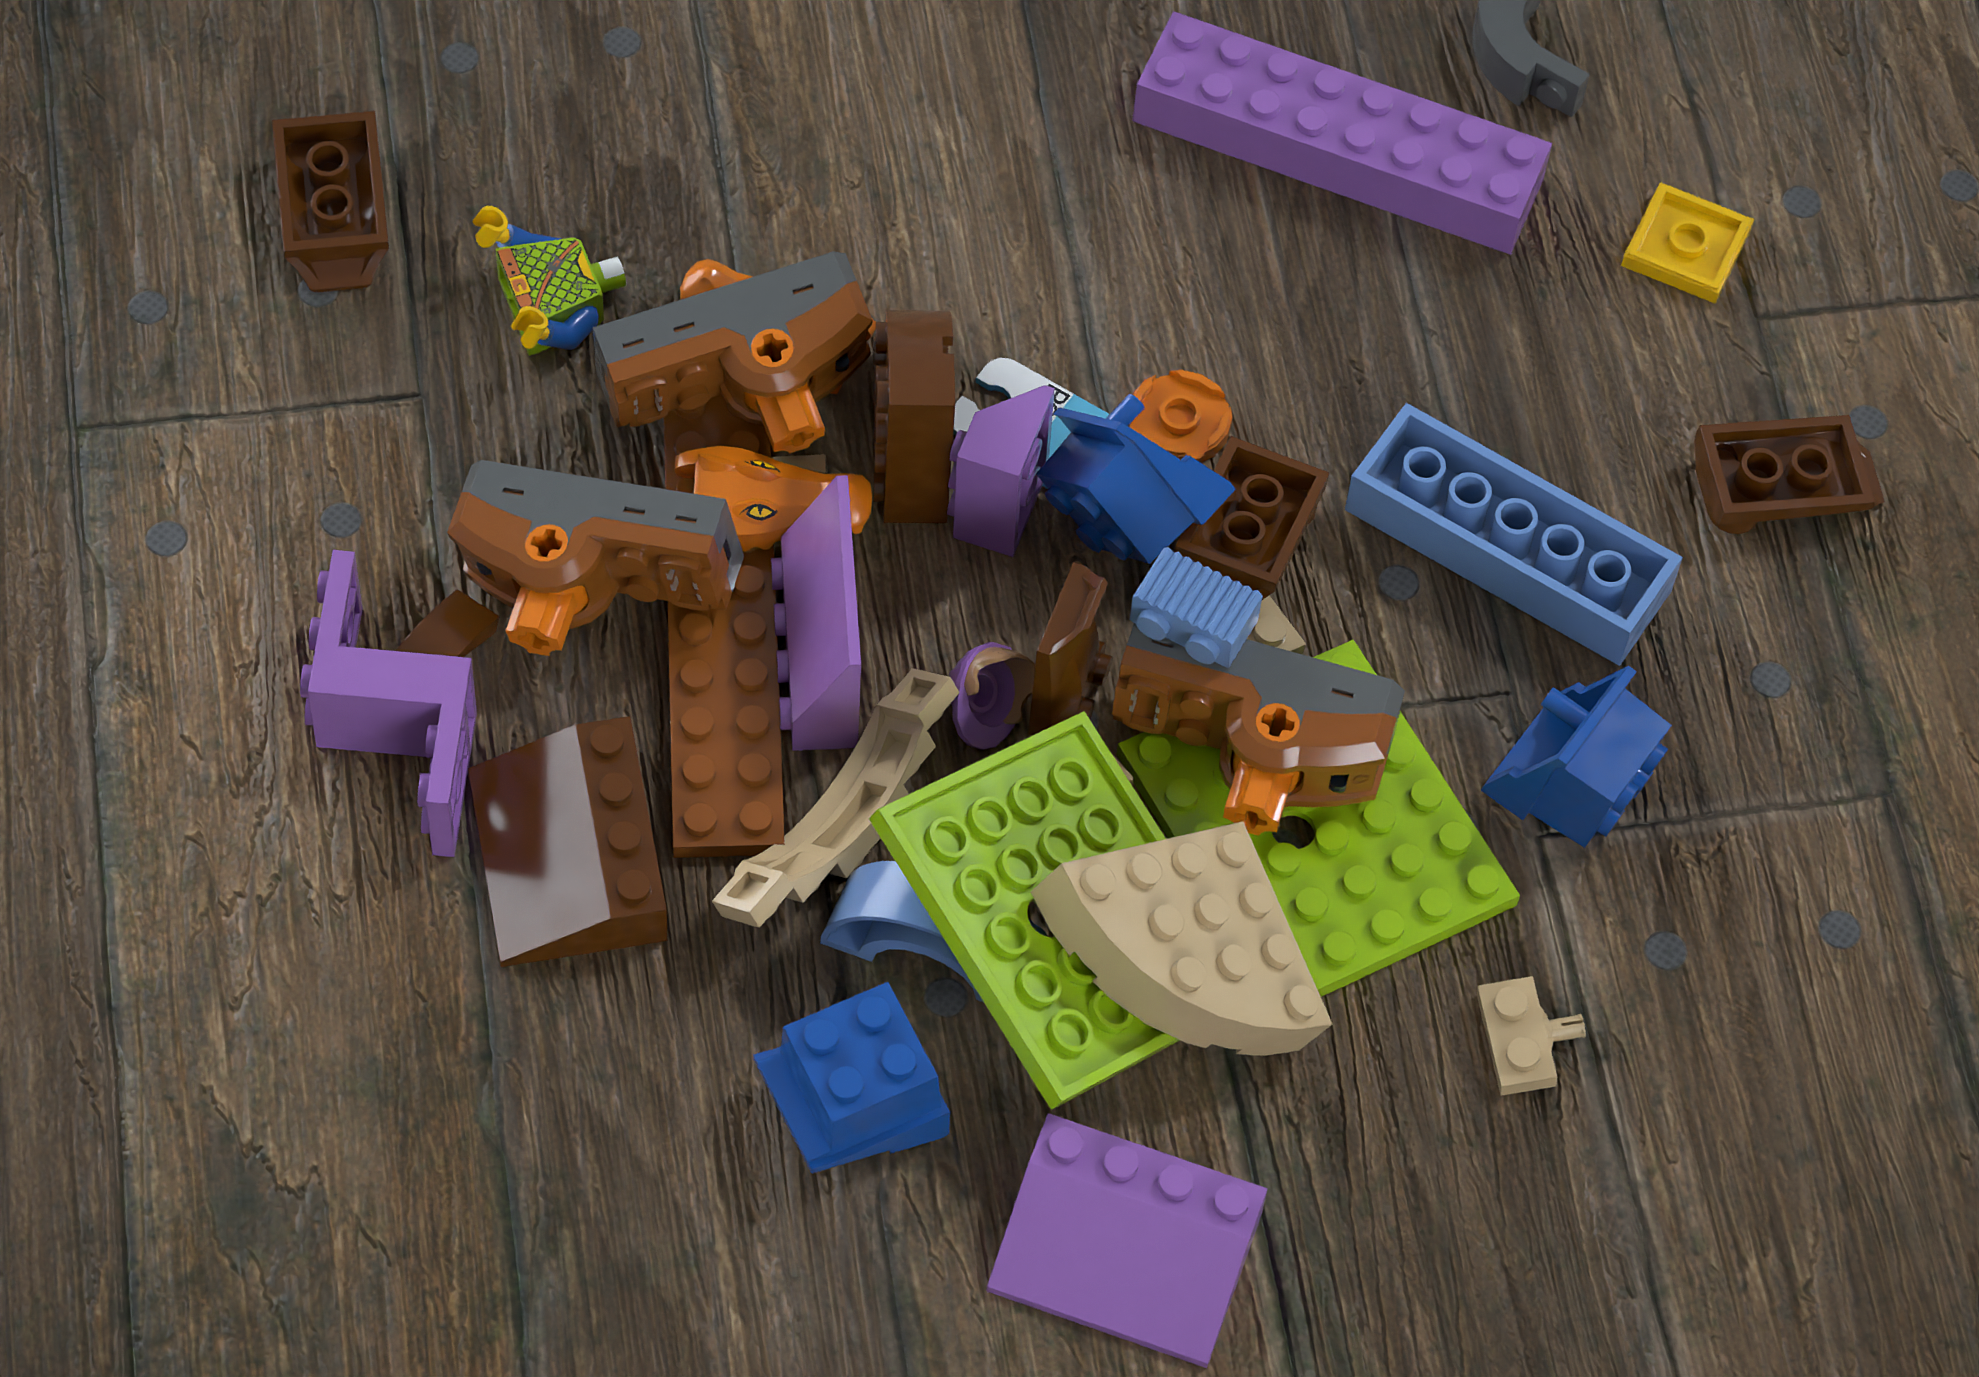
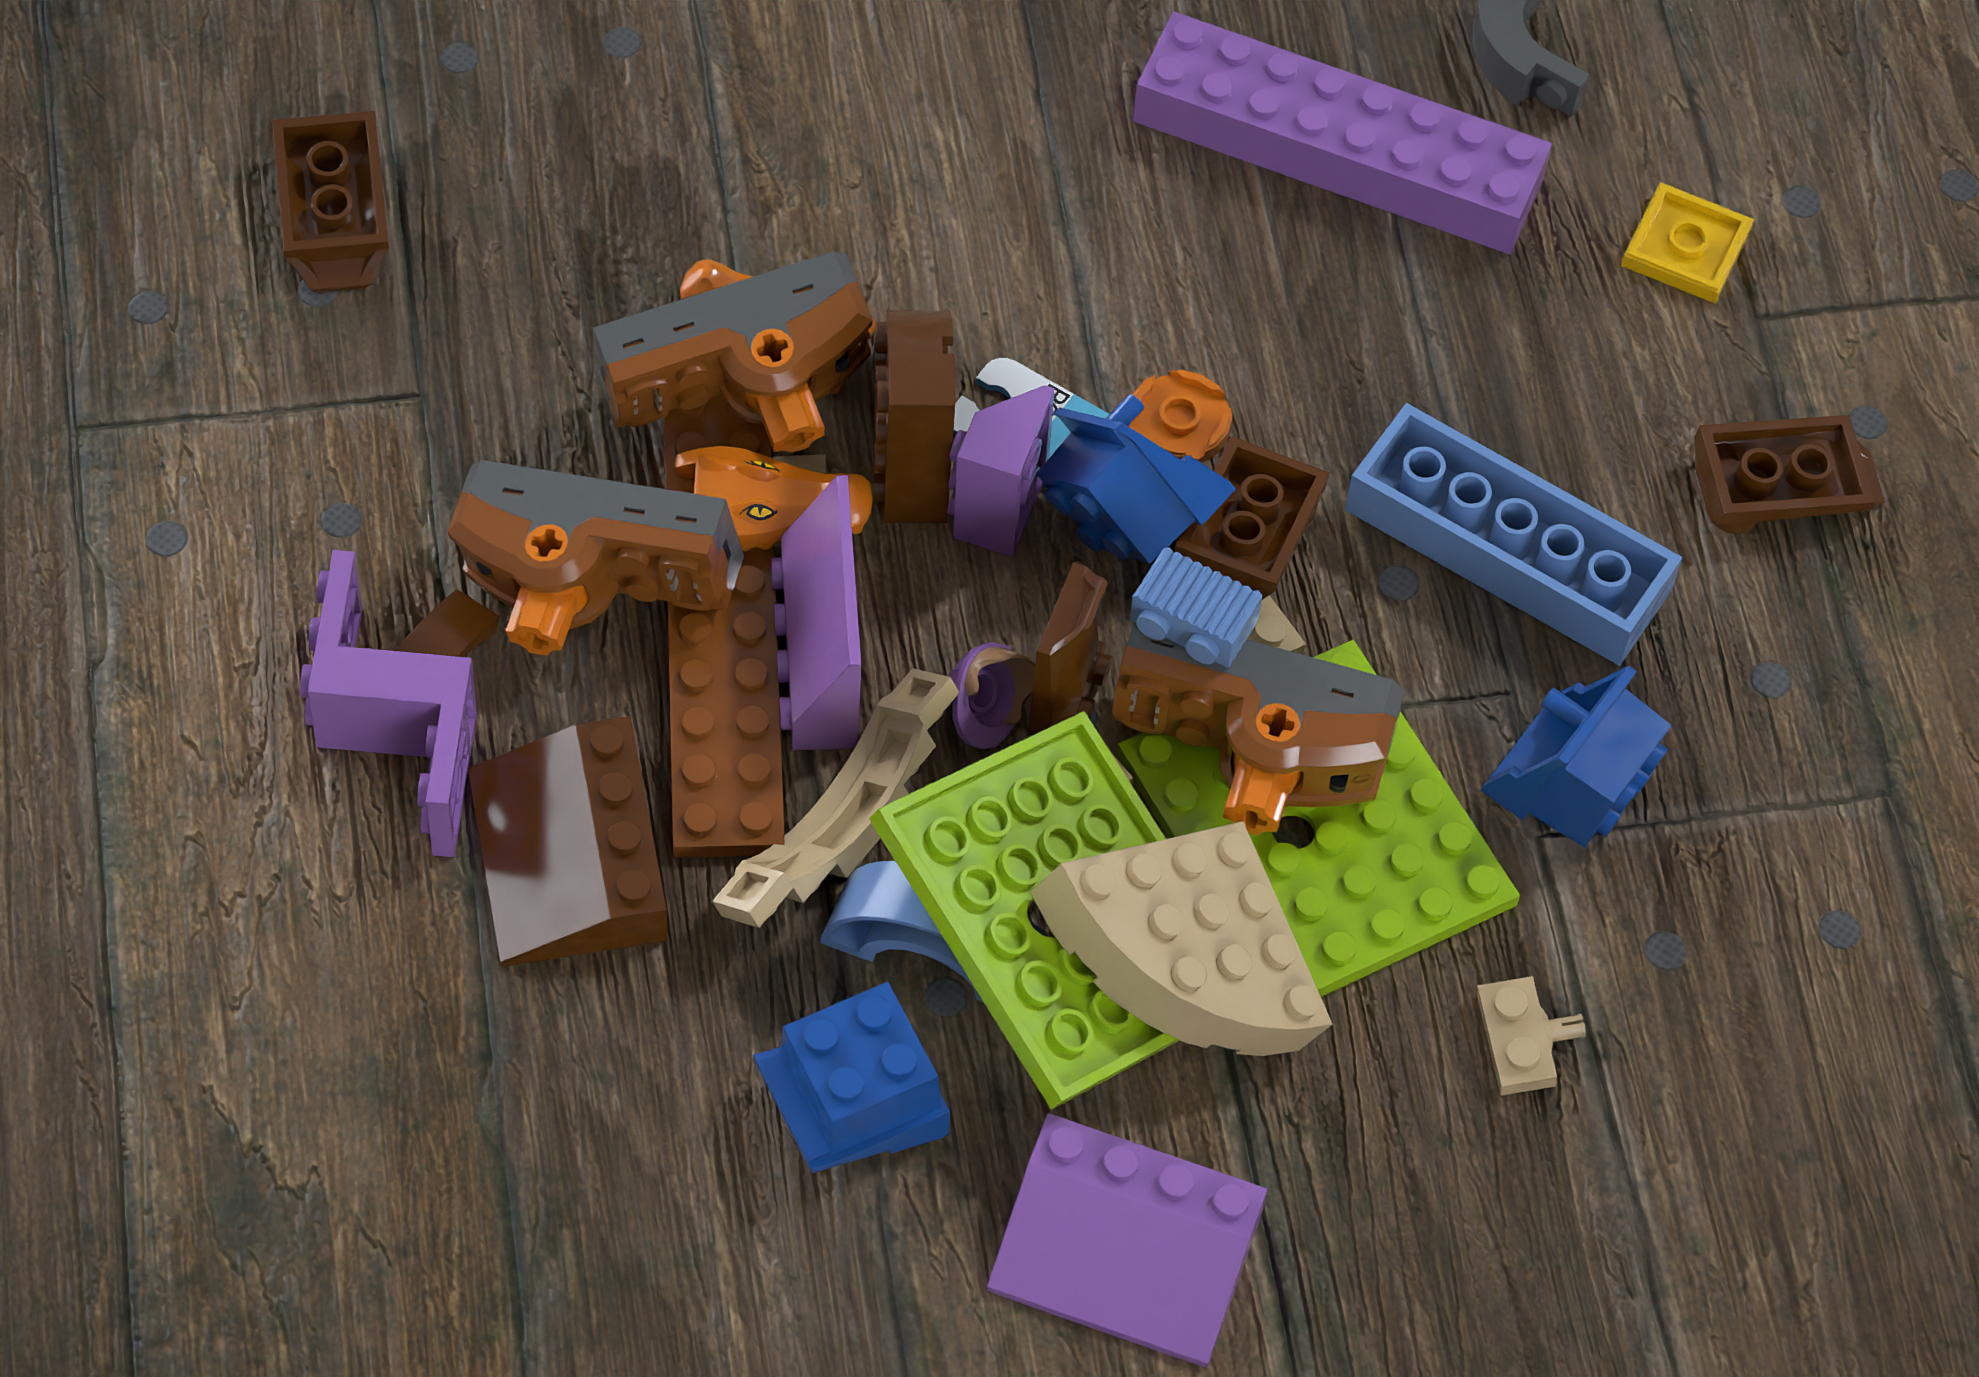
(547, 282): torso -> none

